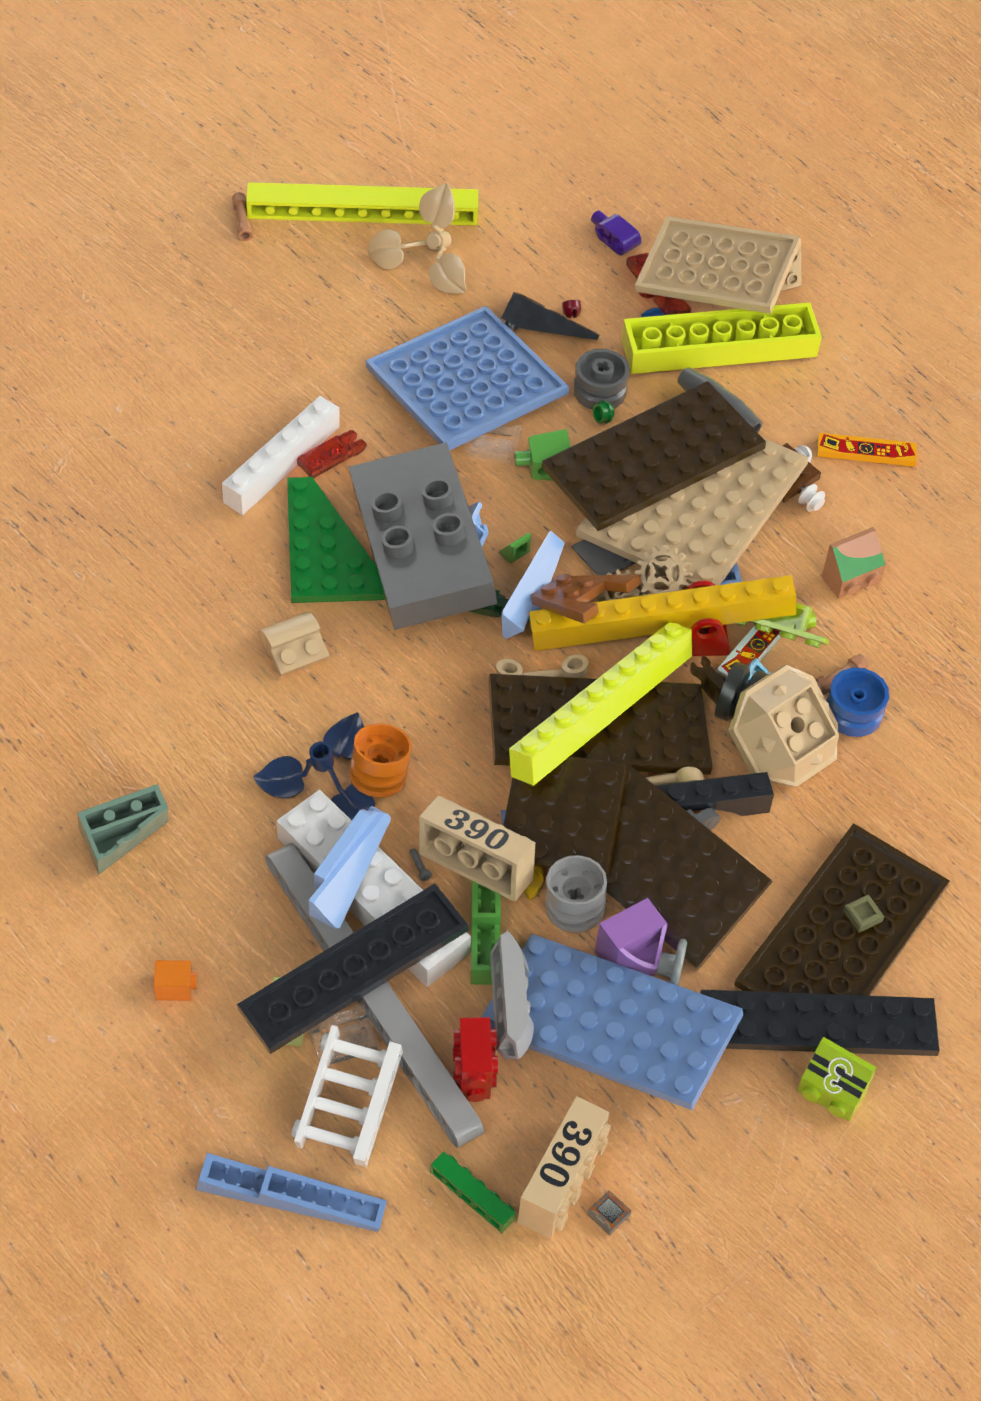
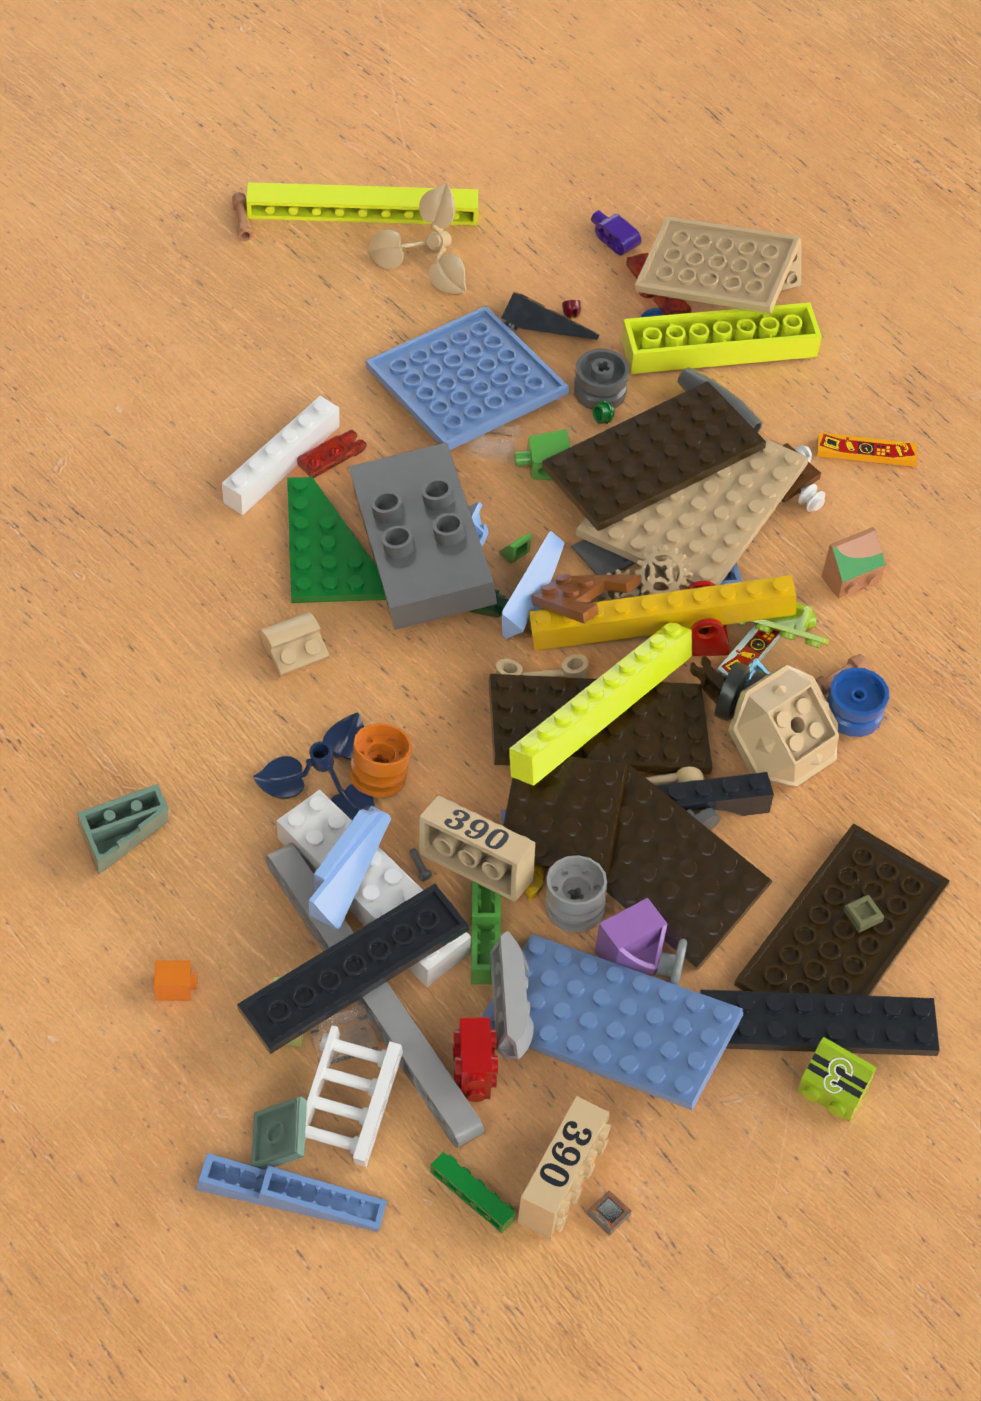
(279, 1133): none -> sand green tile

